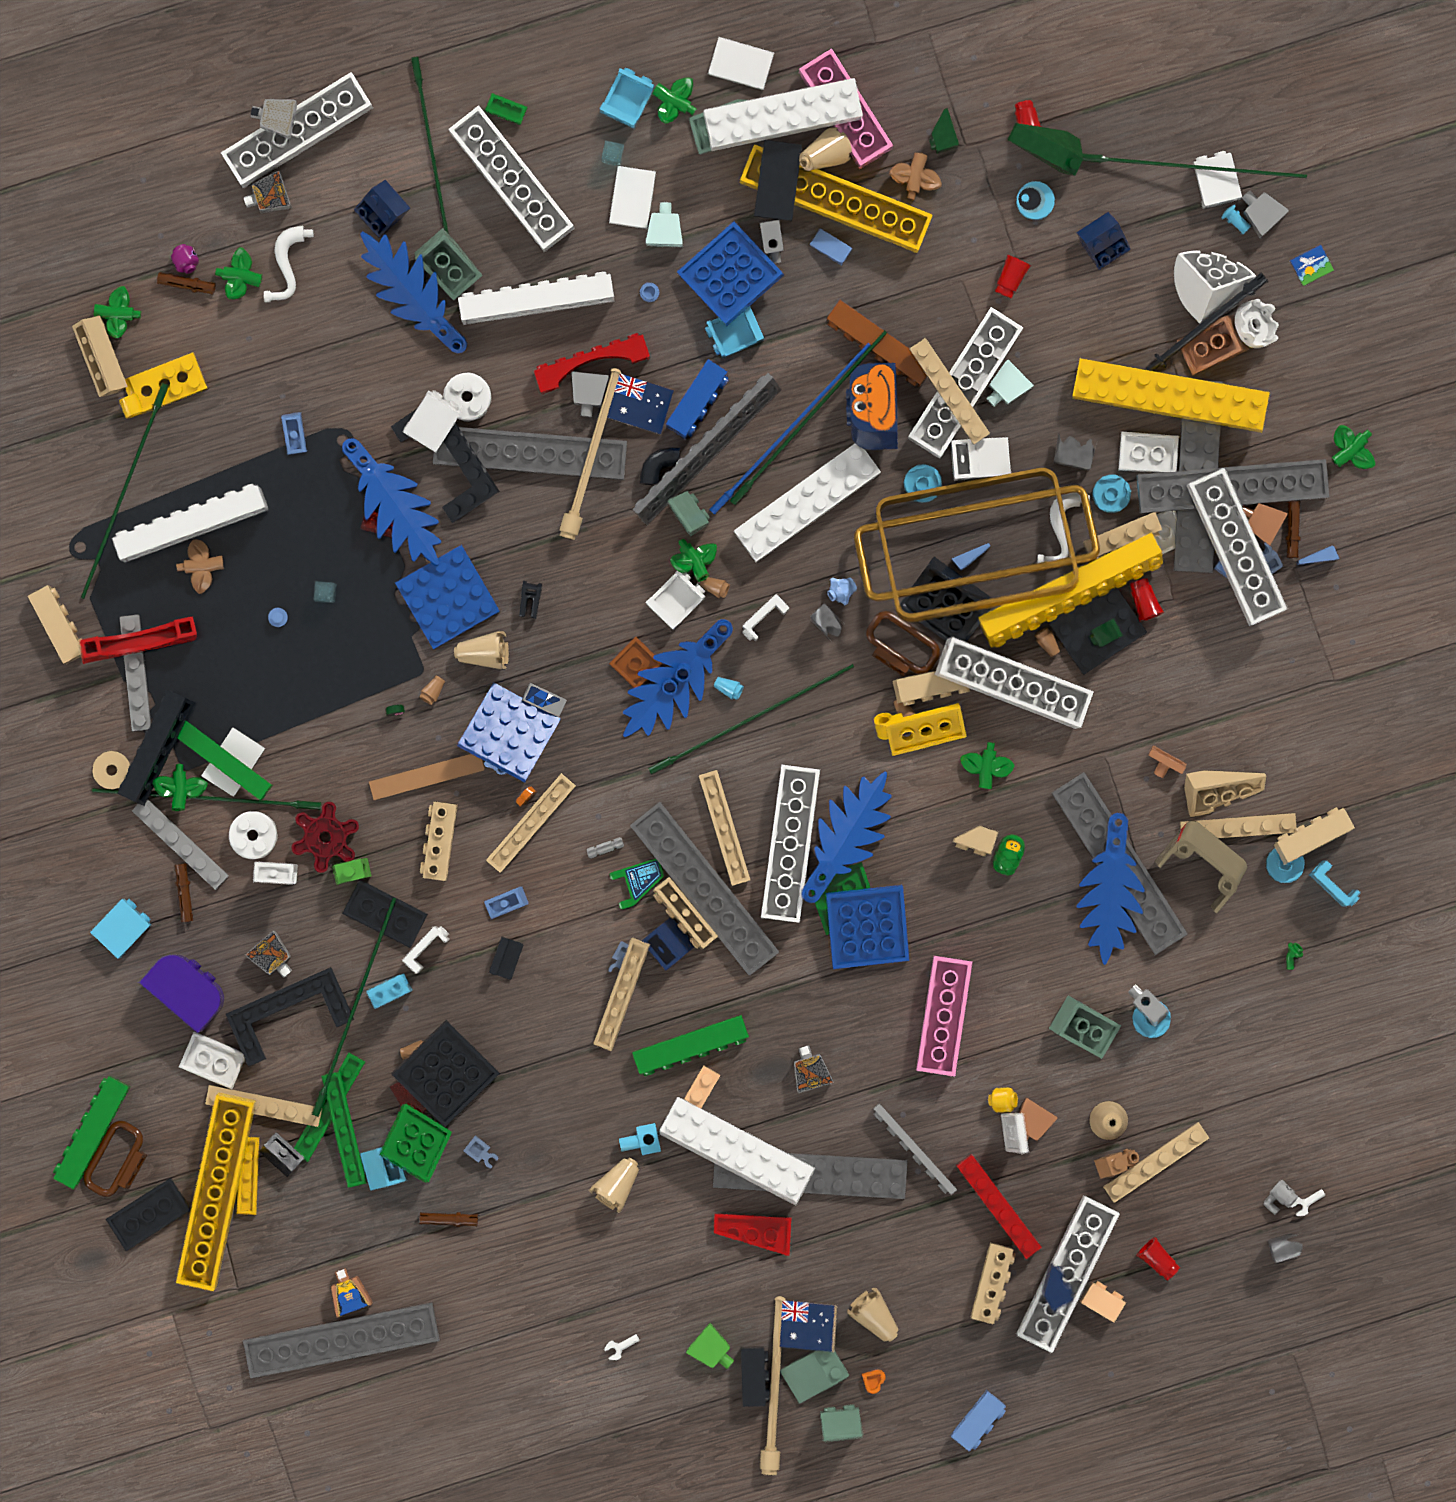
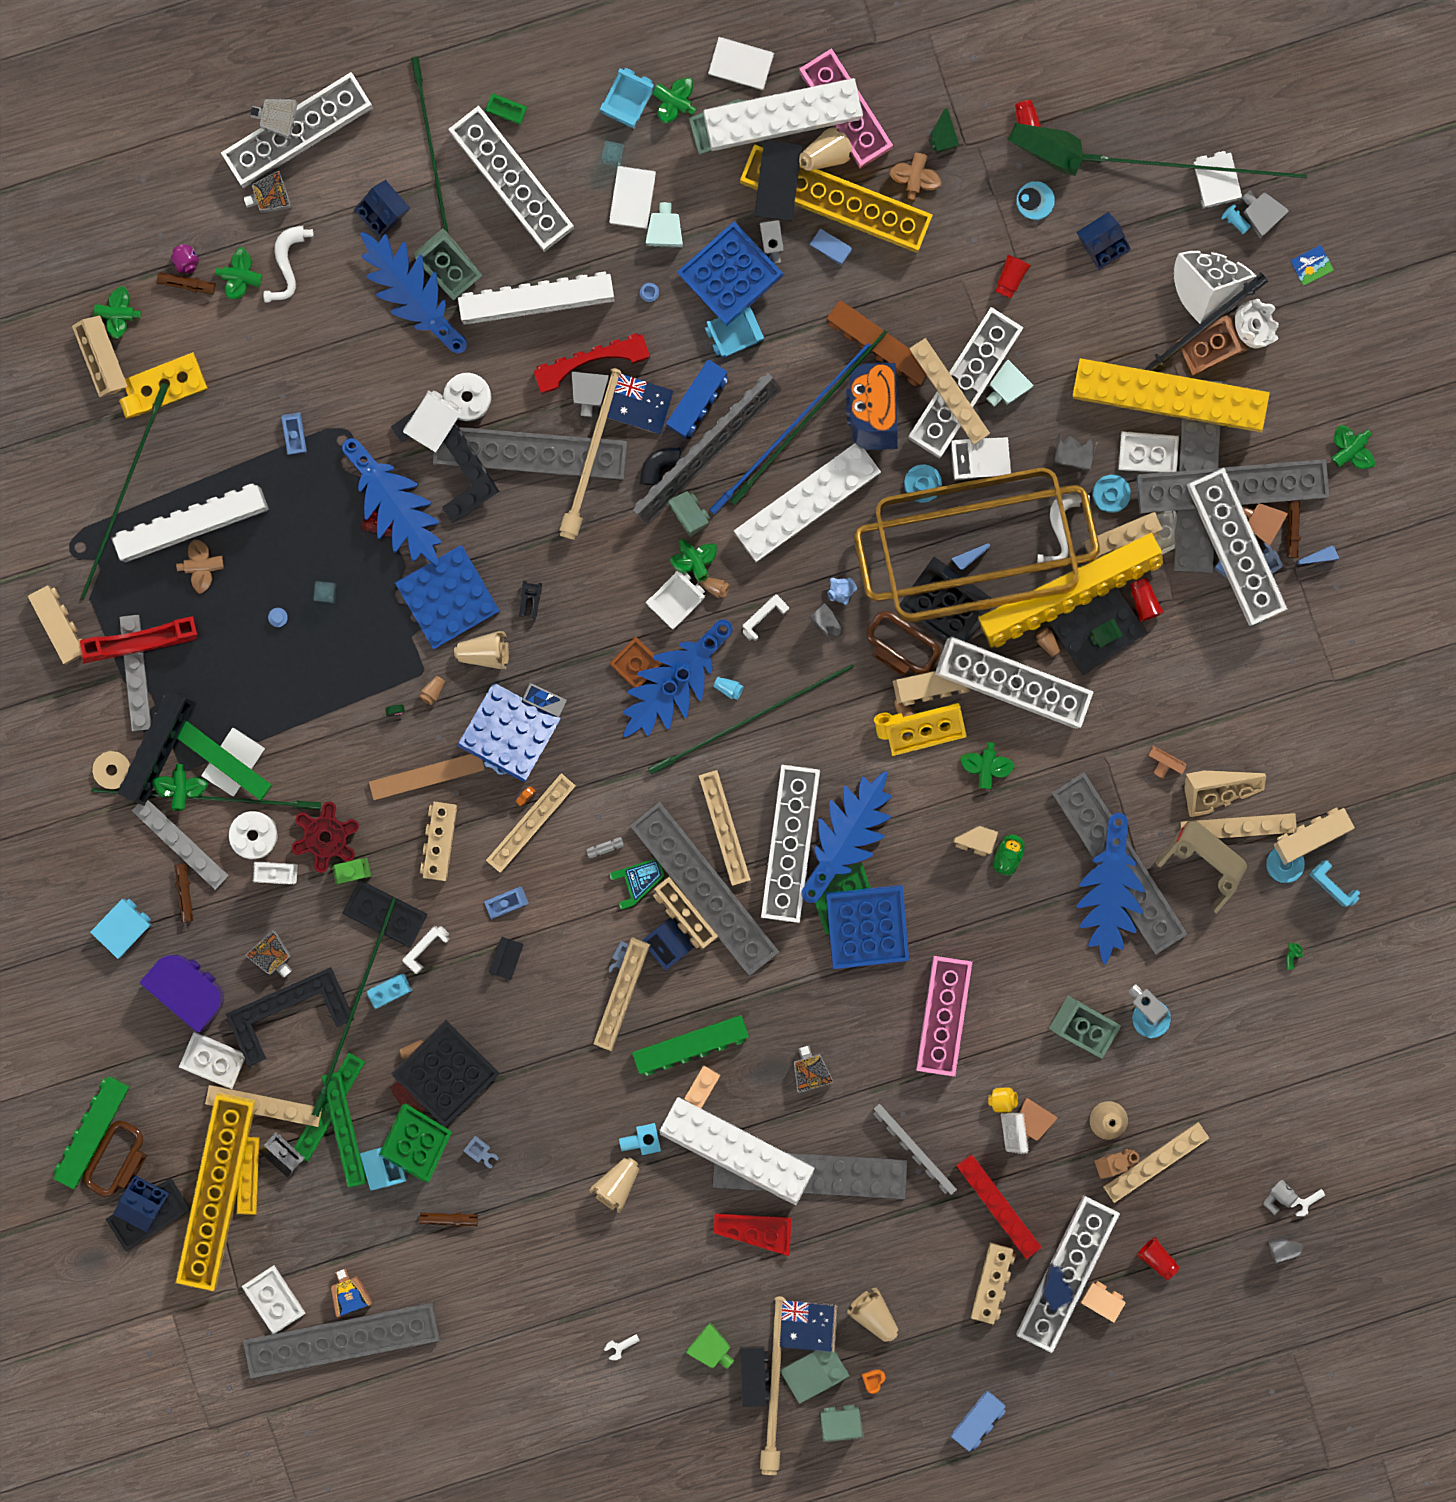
(141, 1203): none -> dark blue slope
(273, 1299): none -> white tile

